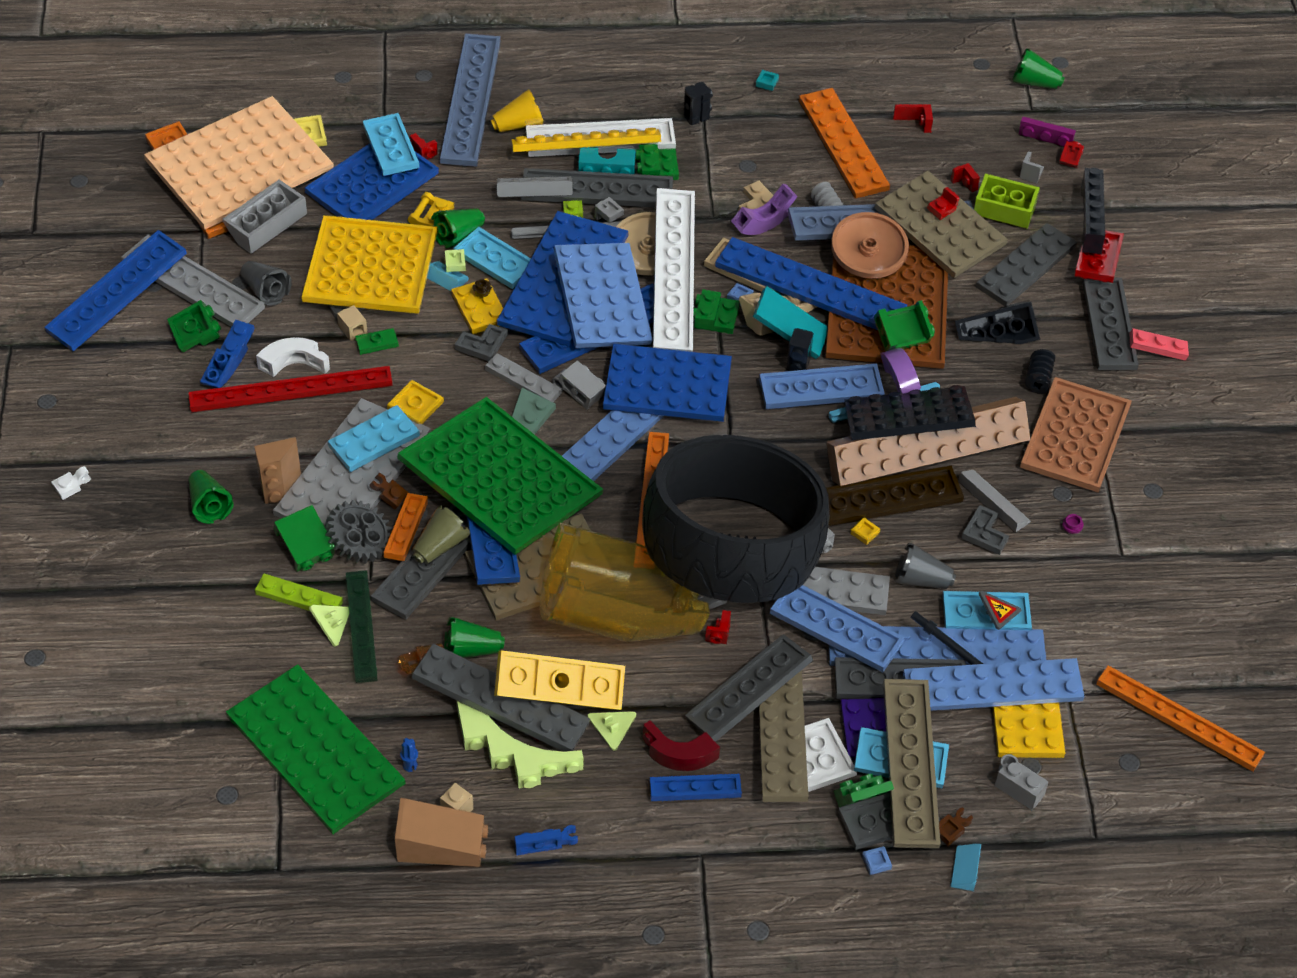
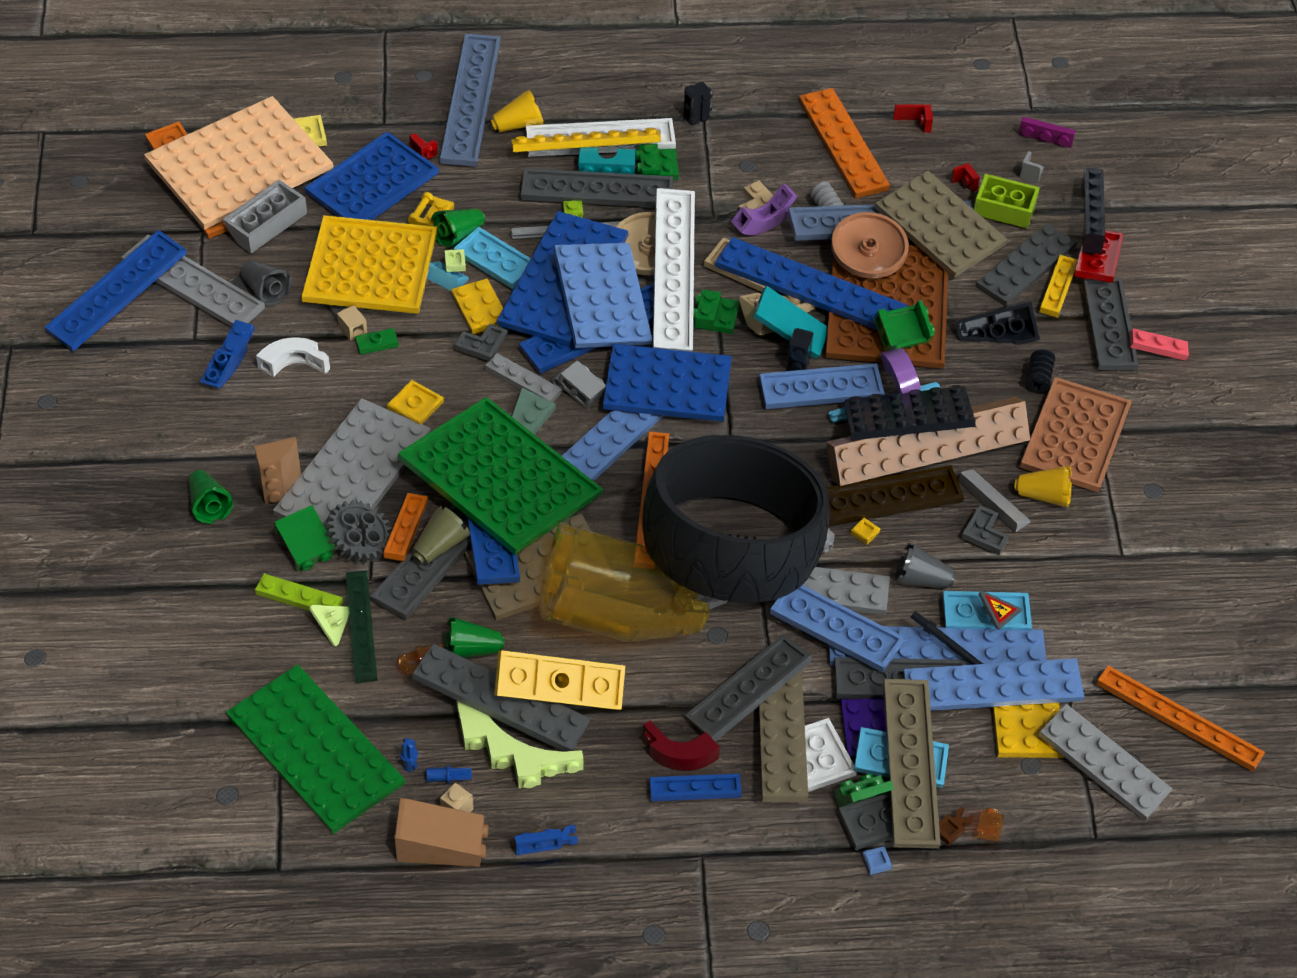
(69, 485): white plate -> none
(194, 326): green plate -> none
(290, 388): red plate -> none
(373, 438): medium azure plate -> none
(391, 144): medium azure plate -> none
(391, 493): reddish brown plate -> none
(446, 774): none -> blue axle
(482, 288): dark brown plate -> none
(534, 186): light grey slope -> none
(608, 210): light grey bracket -> none
(612, 726): yellowish green piece -> none
(720, 633): red bracket -> none
(737, 291): medium blue tile -> none
(767, 80): teal plate -> none
(944, 204): red bracket -> none
(966, 866): medium azure slope -> none
(990, 825): none -> clear orange bracket
(1020, 782): light grey hinge -> none
(1037, 72): green cone -> none
(1047, 485): none -> yellow cone
(1058, 286): none -> yellow plate
(1071, 154): red bracket -> none
(1073, 523): magenta plate -> none
(1105, 762): none -> light grey plate

